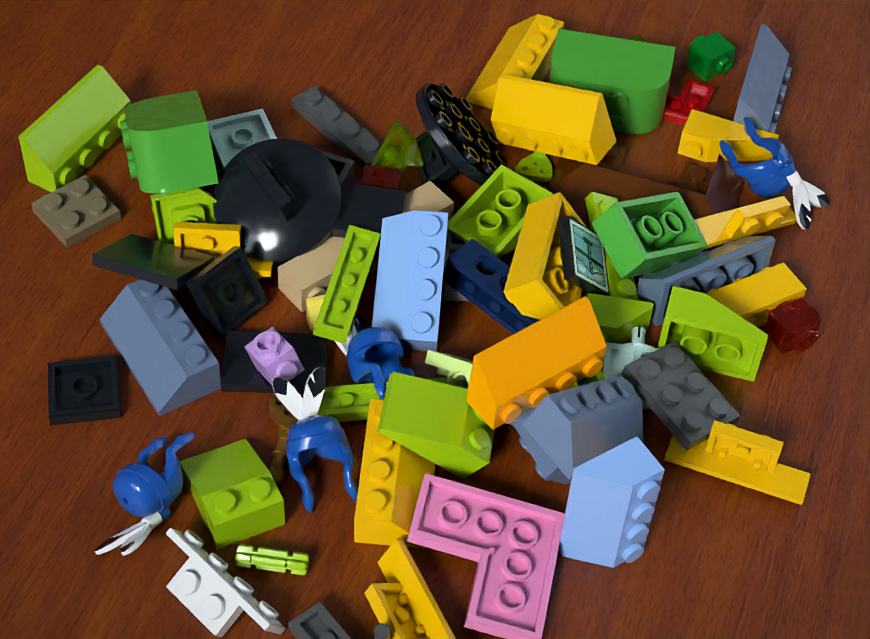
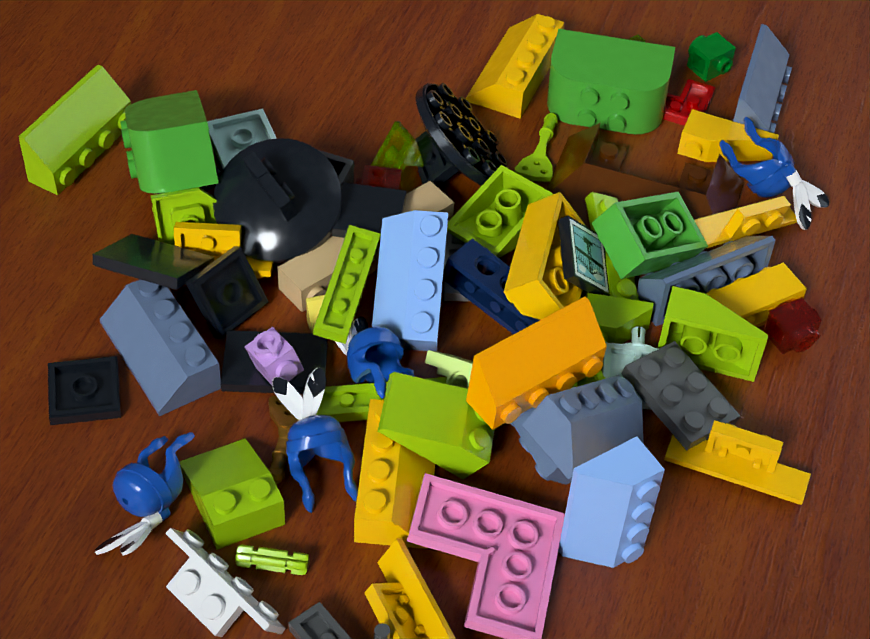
(76, 211): dark tan plate -> none
(337, 126): dark grey plate -> none
(552, 119): yellow slope -> none

